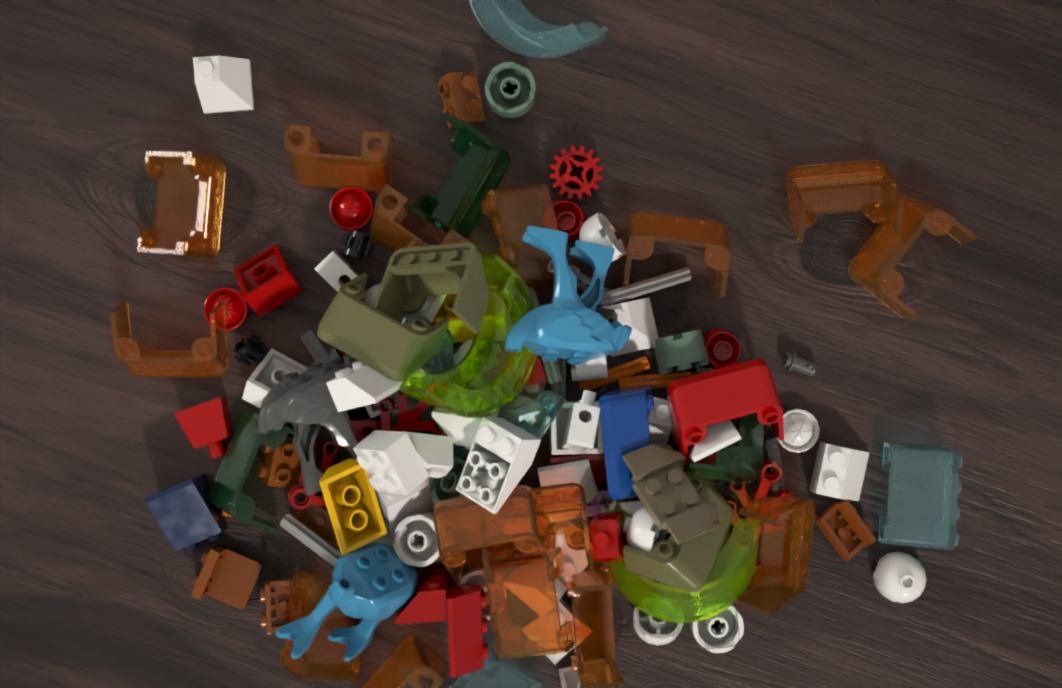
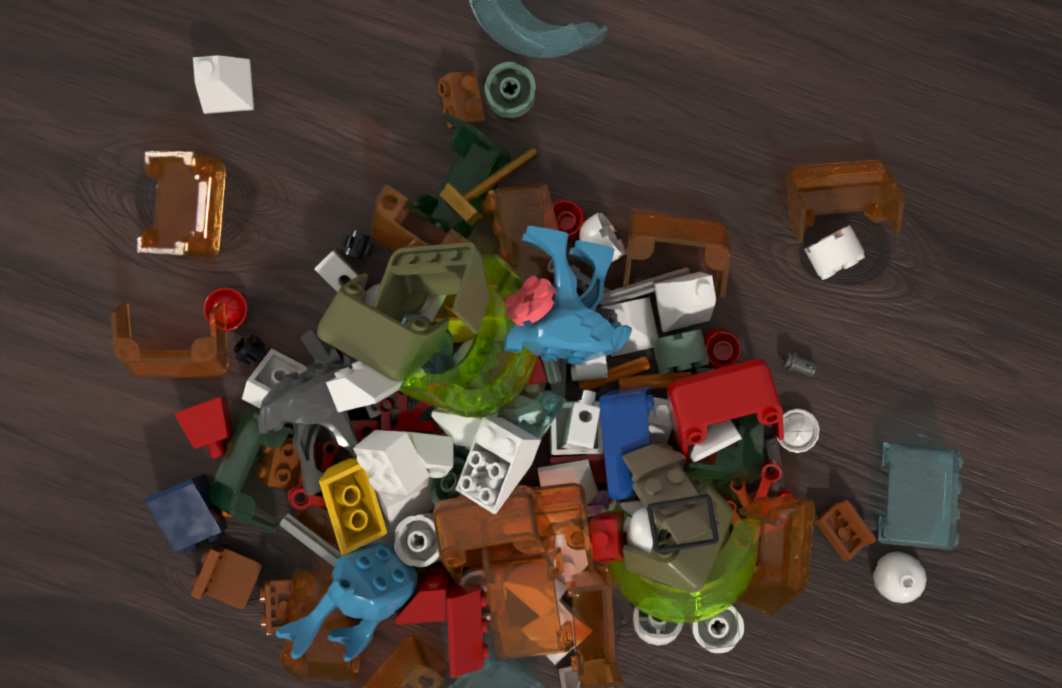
(267, 281): red slope -> none
(351, 208): red hat -> none
(366, 172): clear orange windscreen -> none
(461, 203): none -> pearl gold piece
(530, 301): none -> coral plate
(586, 166): red gear -> none
(680, 501): none -> black piece
(685, 300): none -> white slope
(835, 252): none -> white brick
(839, 471): white slope -> none
(876, 260): clear orange windscreen -> none

